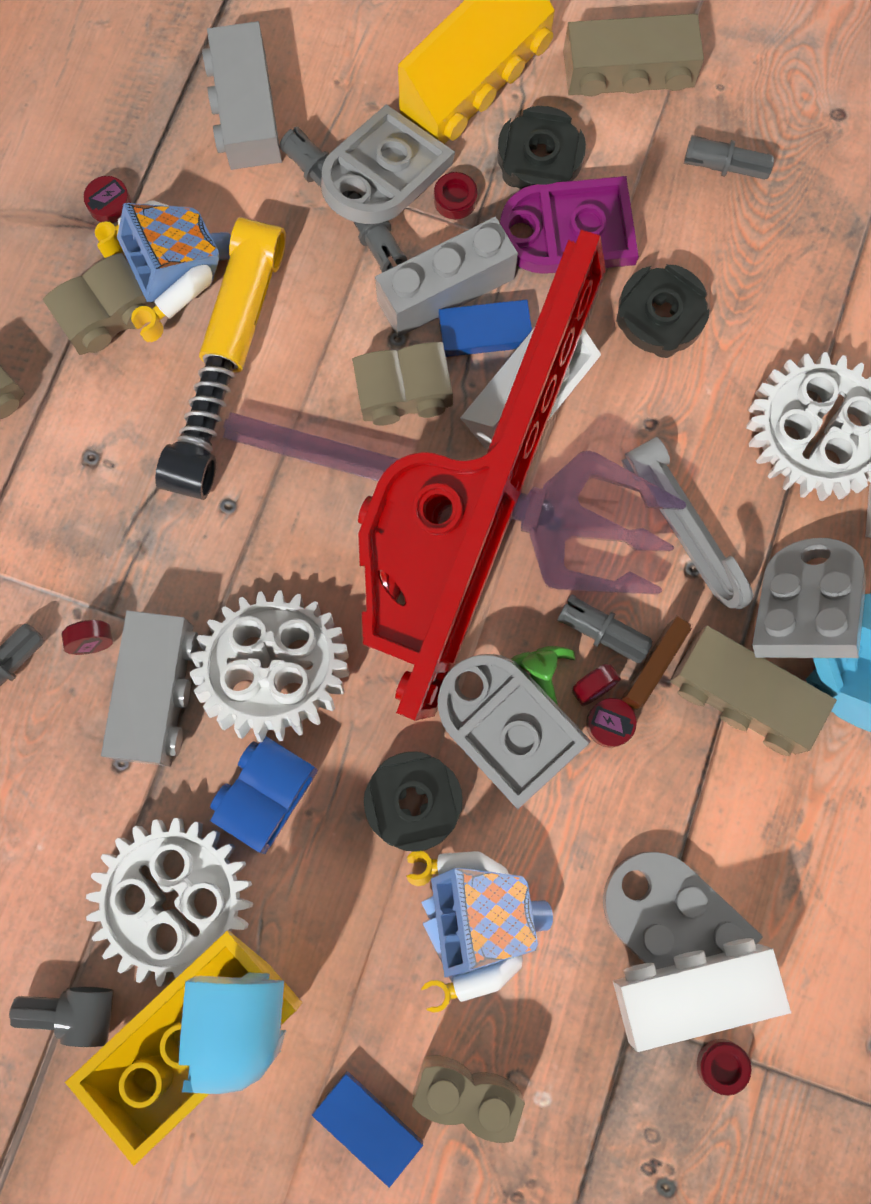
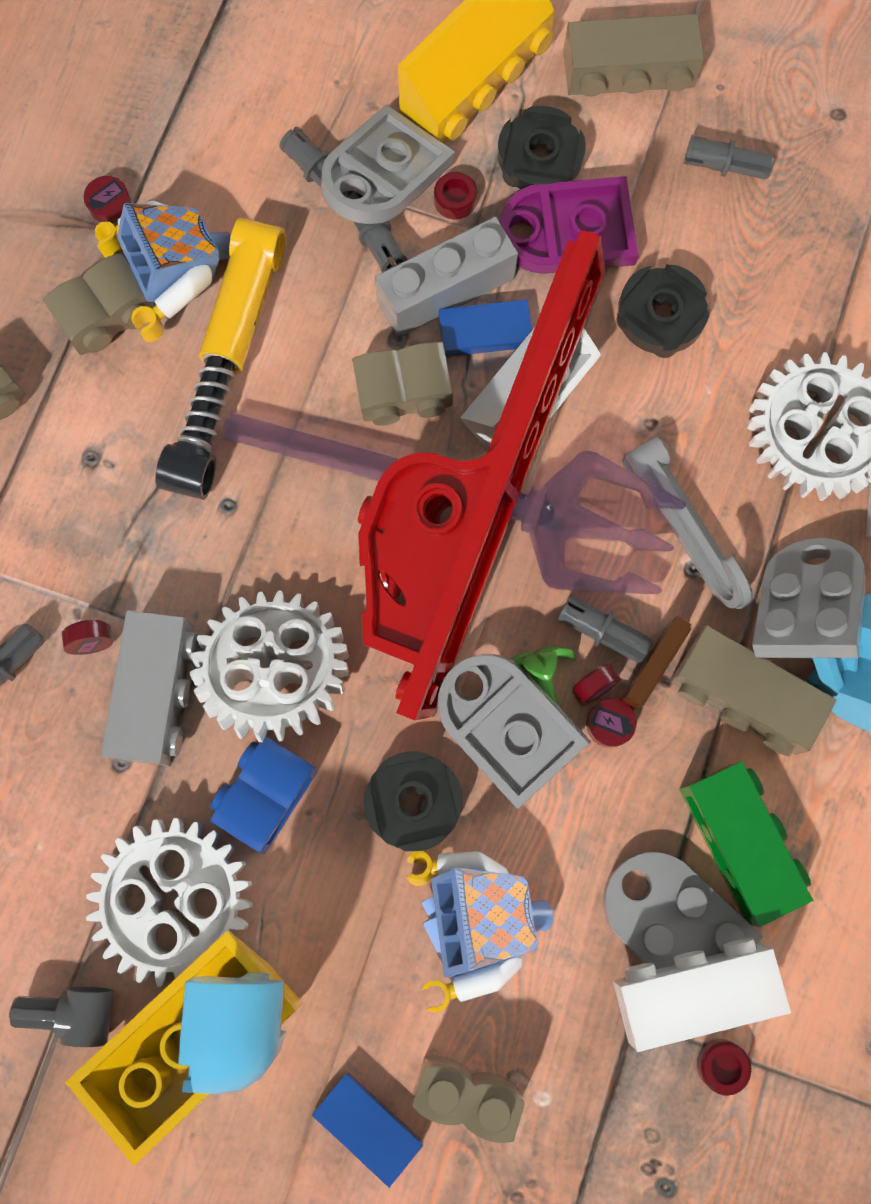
(241, 96): light grey brick -> none
(747, 844): none -> green brick

